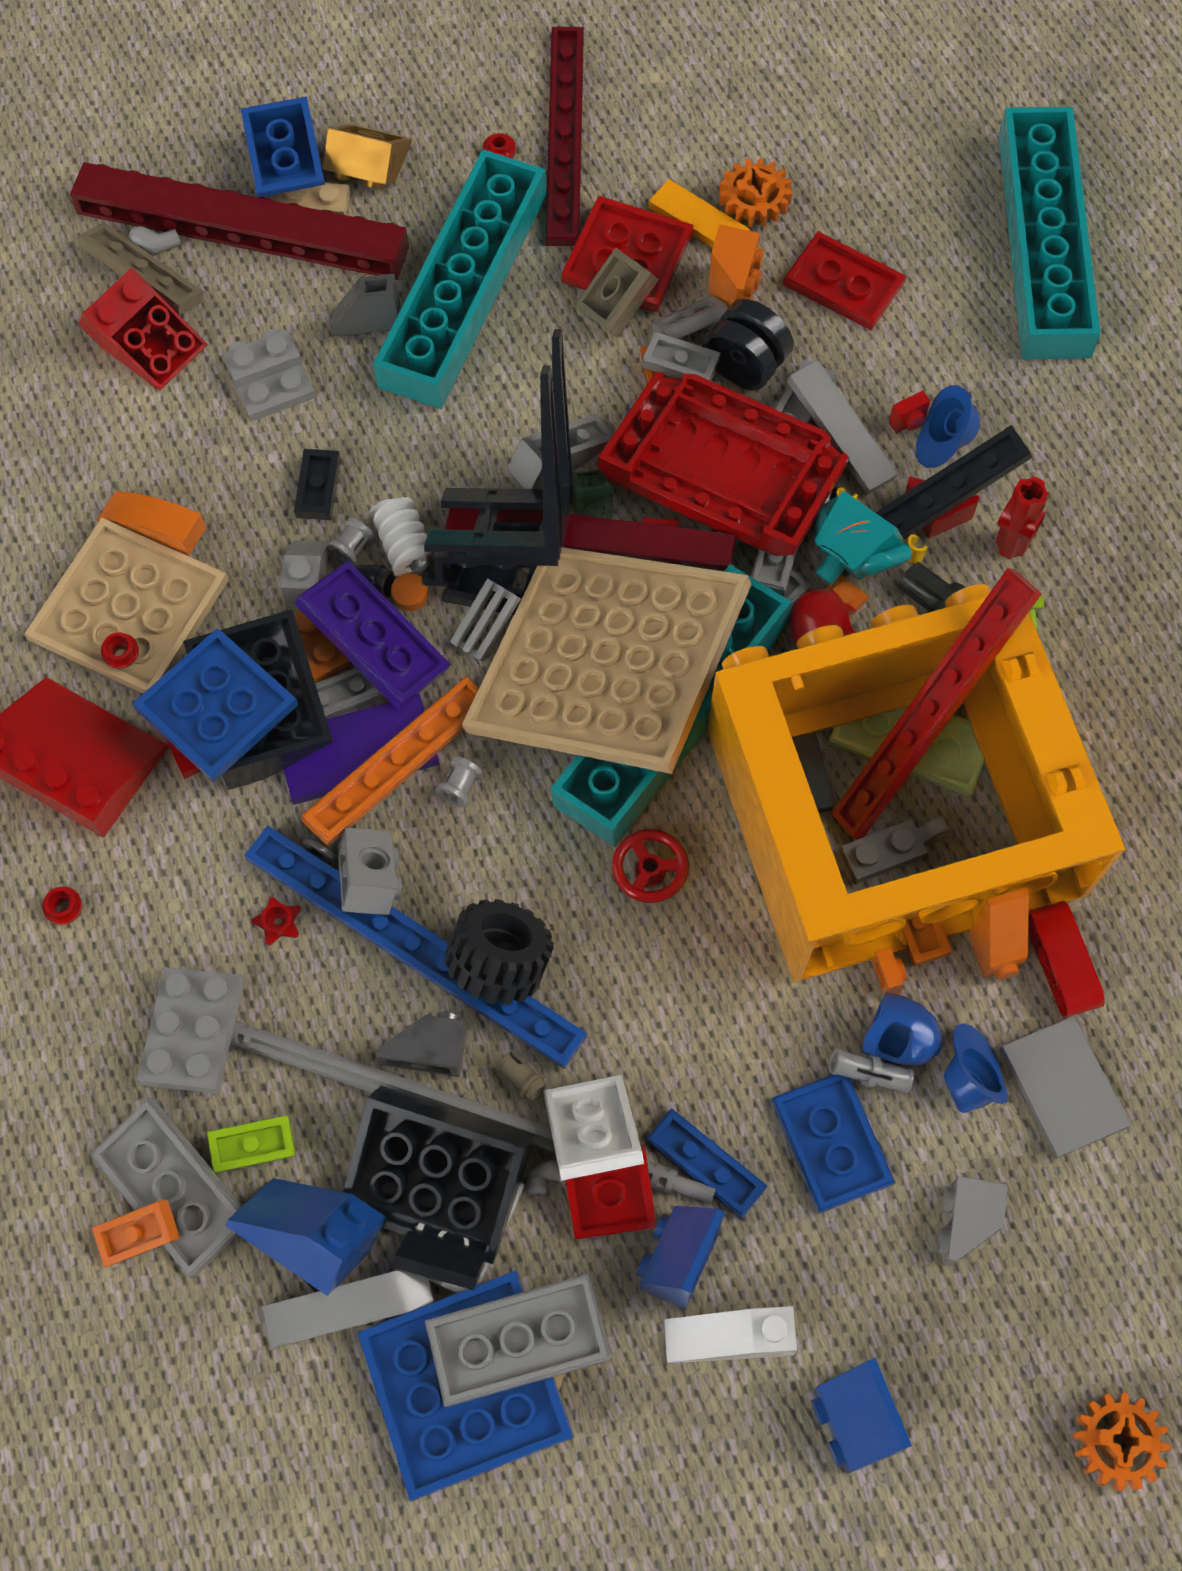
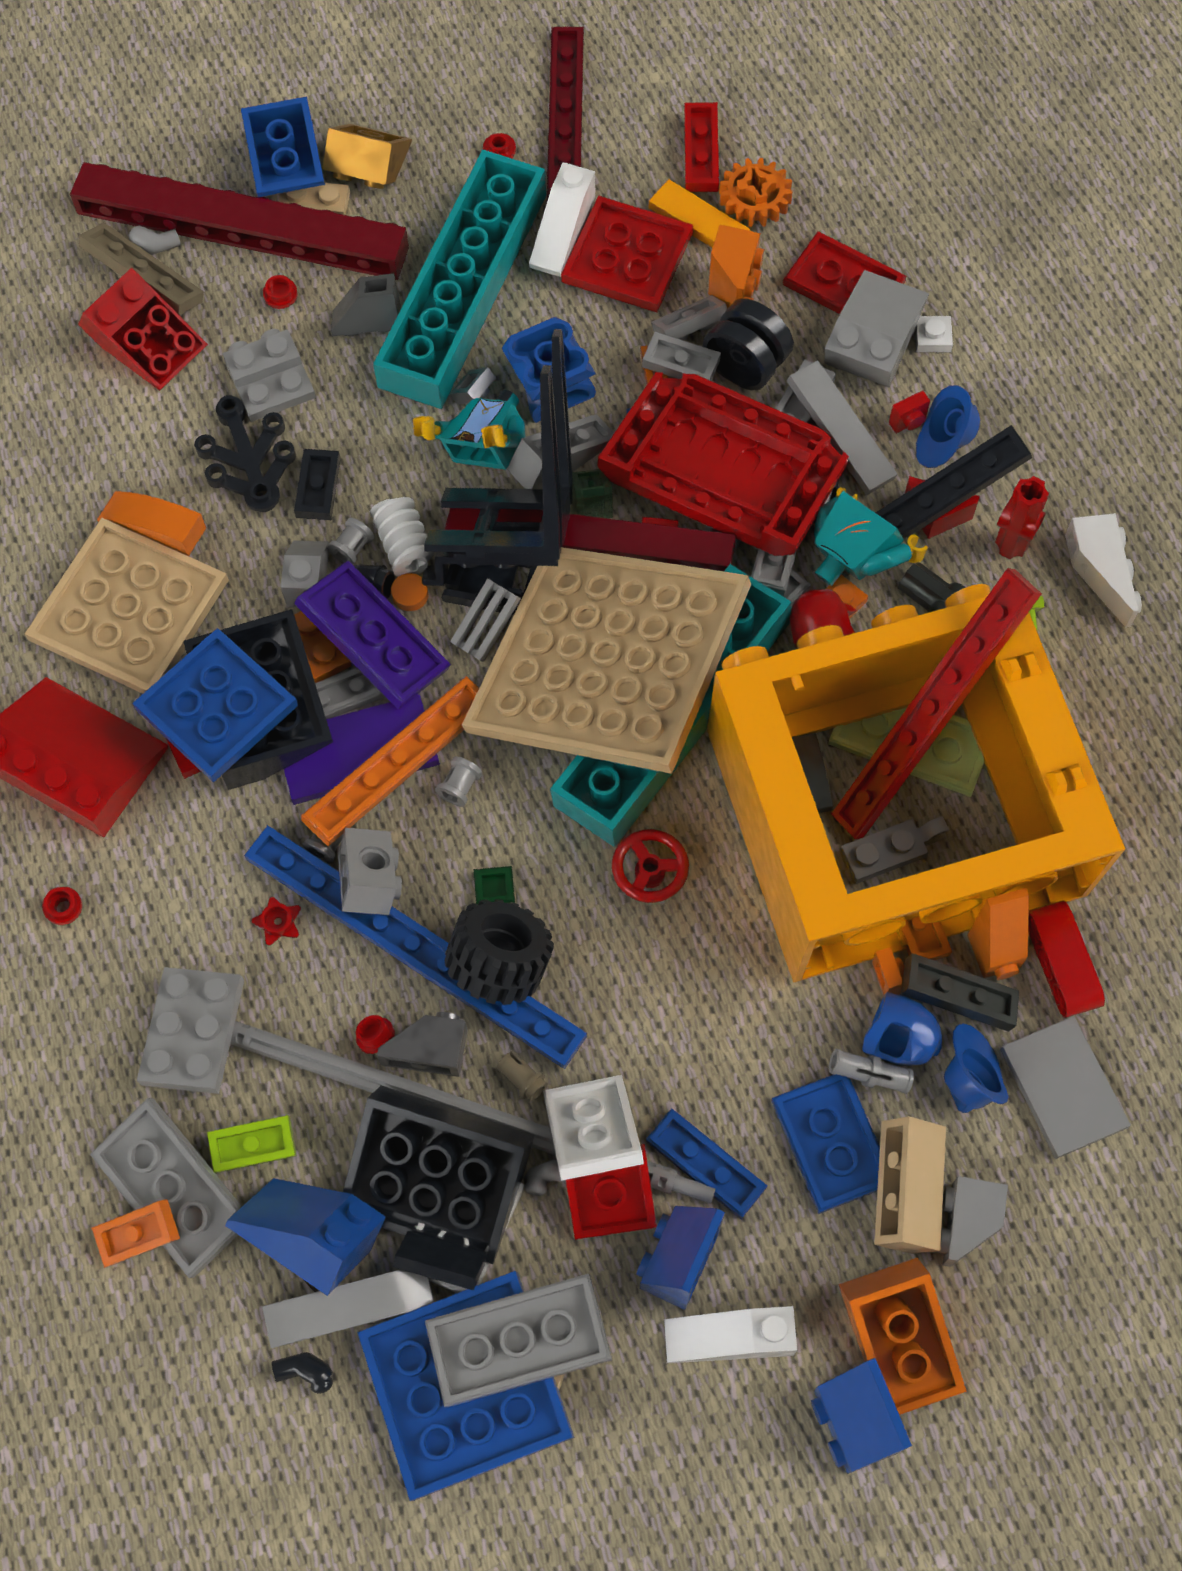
(116, 642): red plate -> none
(247, 458): none -> black plant
(280, 292): none -> red plate
(307, 1367): none -> black arm
(373, 1033): none -> red plate
(473, 385): none -> flat silver plate
(481, 434): none -> torso
(494, 884): none -> dark green tile
(533, 349): none -> blue piece
(563, 218): none -> white slope
(617, 292): dark tan slope -> none
(701, 147): none -> red plate
(875, 328): none -> light grey slope
(904, 1329): none -> orange slope
(910, 1185): none -> tan brick
(934, 334): none -> white plate
(960, 992): none -> pearl dark grey plate
(1048, 234): teal brick -> none
(1100, 559): none -> white slope
(1121, 1461): orange gear -> none

